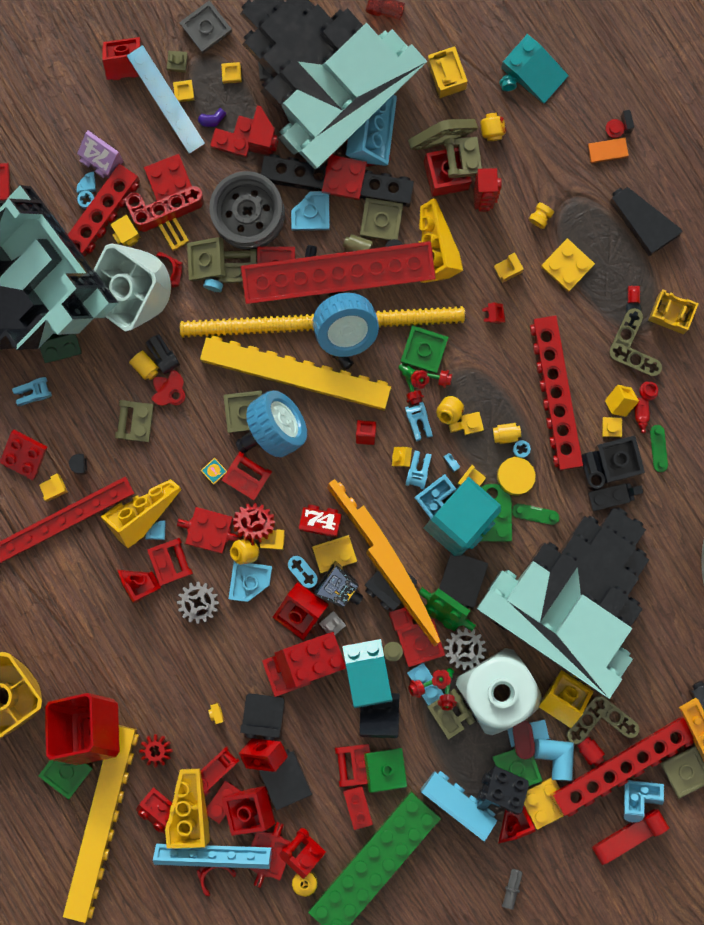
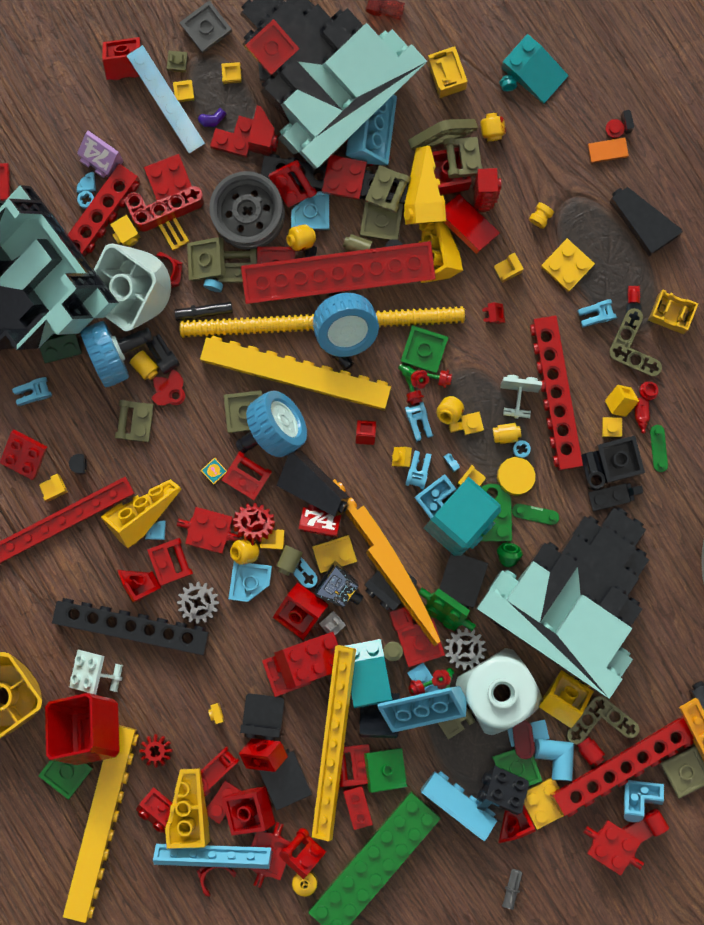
(62, 617): none -> black brick
(88, 672): none -> light aqua plate
(108, 352): none -> dark azure wheel
(203, 311): none -> black pin
(272, 47): none -> red plate
(287, 185): none -> red plate
(289, 560): none -> olive brick
(301, 237): none -> yellow head
(311, 484): none -> black slope
(333, 742): none -> yellow plate
(381, 187): none -> olive plate
(423, 198): none -> yellow wedge
(424, 709): none -> medium azure slope
(469, 224): none -> red tile
(509, 554): none -> green cone
(513, 382): none -> light aqua plate
(600, 308): none -> medium azure piece
(613, 847): none -> red plate

